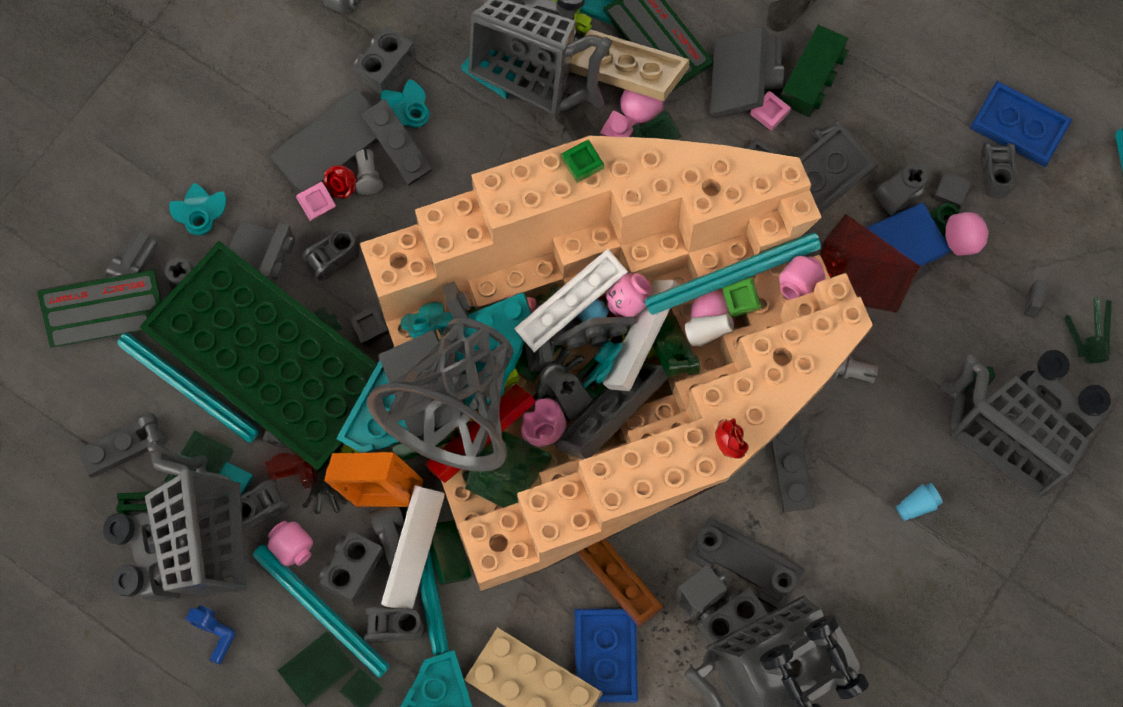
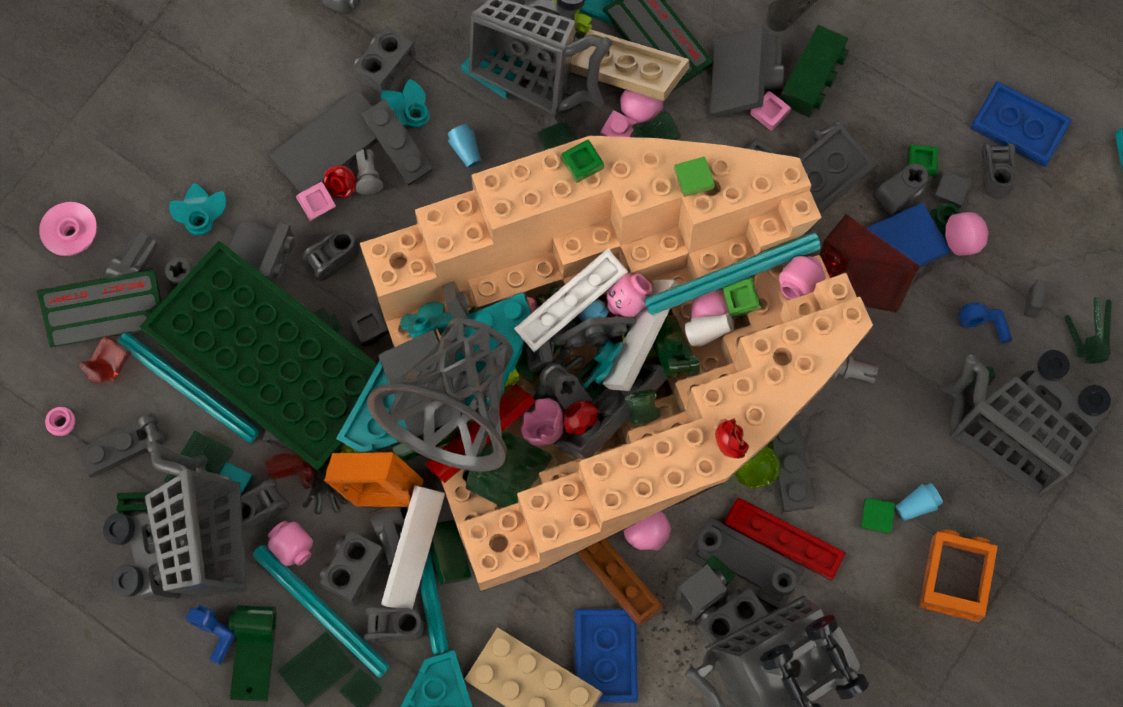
(56, 414): none -> bright pink plate
(60, 220): none -> bright pink dish
(105, 361): none -> clear red bracket
(254, 651): none -> dark green door
(464, 144): none -> medium azure cone
(554, 136): none -> clear green tile
(580, 416): none -> red plate
(642, 407): none -> clear green wheel
(649, 533): none -> bright pink hair
(694, 176): none -> bright green tile
(714, 562): none -> dark green tile
(760, 469): none -> clear neon green hair
(785, 539): none -> red tile
(877, 516): none -> green tile
(925, 156): none -> green tile
(952, 605): none -> orange window
(976, 314): none -> blue plate

